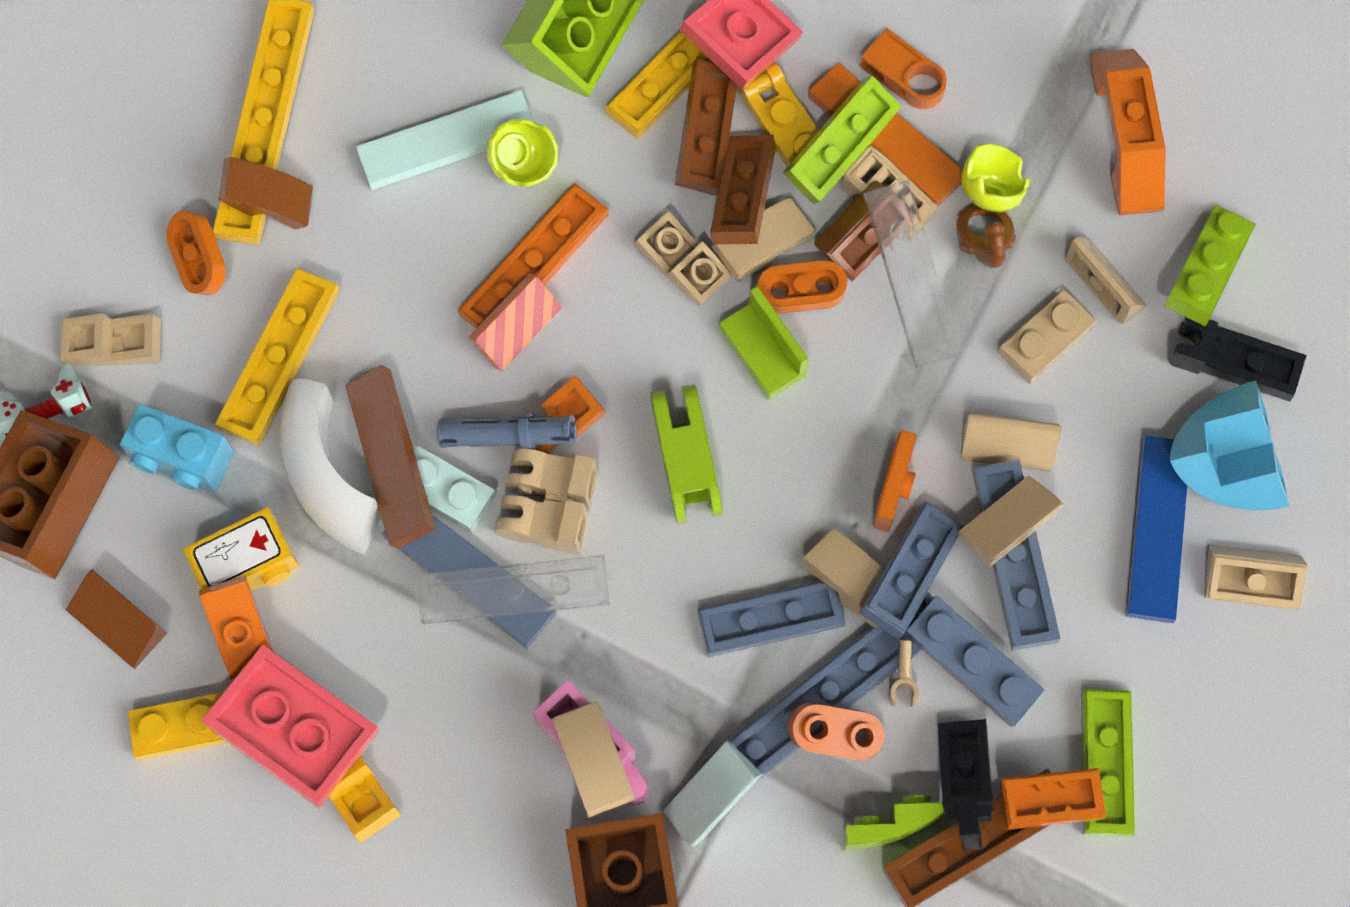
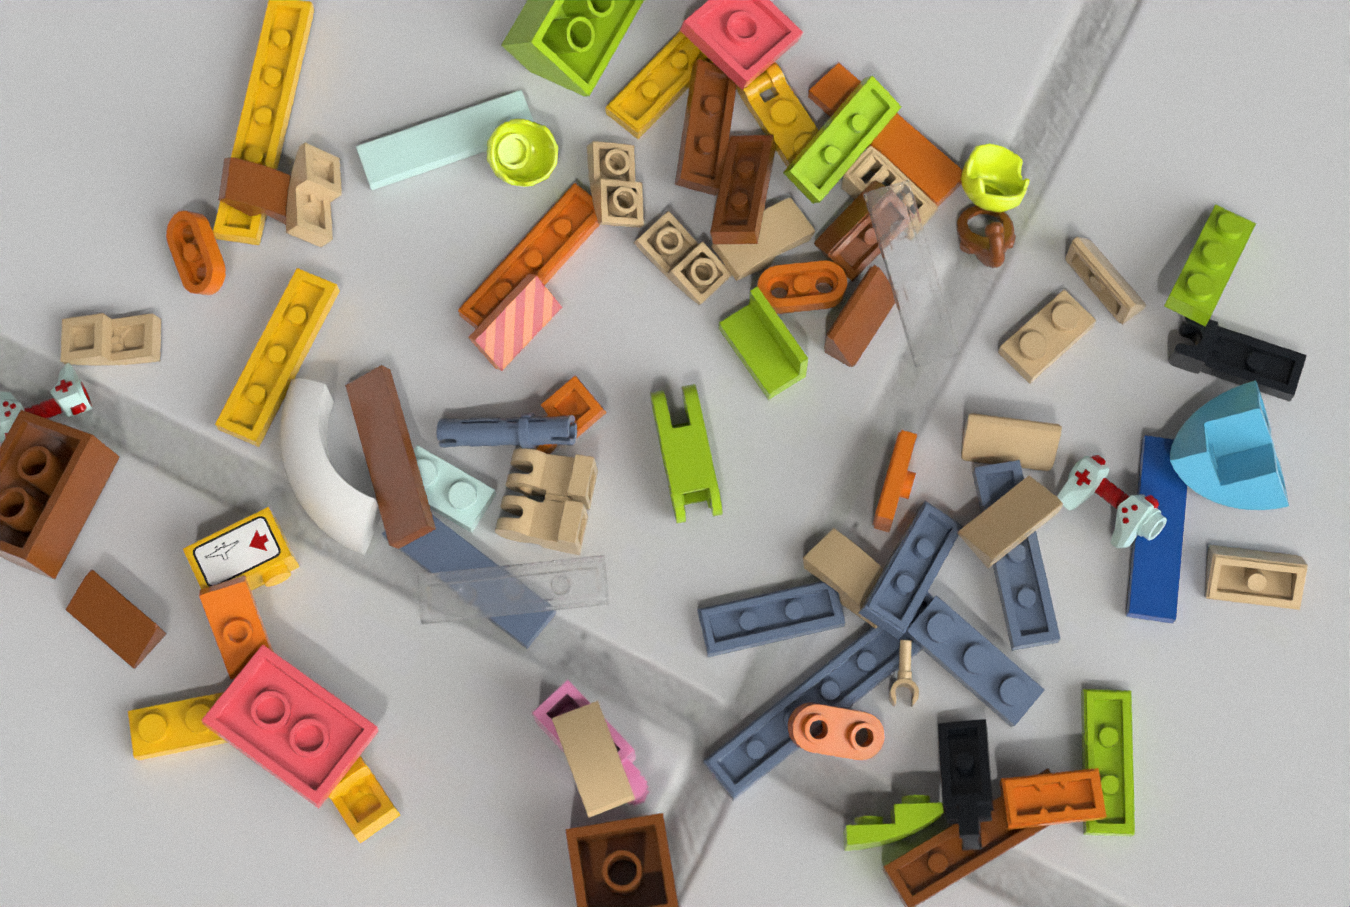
(176, 448): medium azure brick -> none
(312, 187): none -> tan slope
(613, 185): none -> tan slope
(711, 793): light aqua slope -> none
(860, 318): none -> dark orange slope
(896, 62): orange piece -> none
(1134, 513): none -> light aqua piece
(1135, 129): orange slope -> none

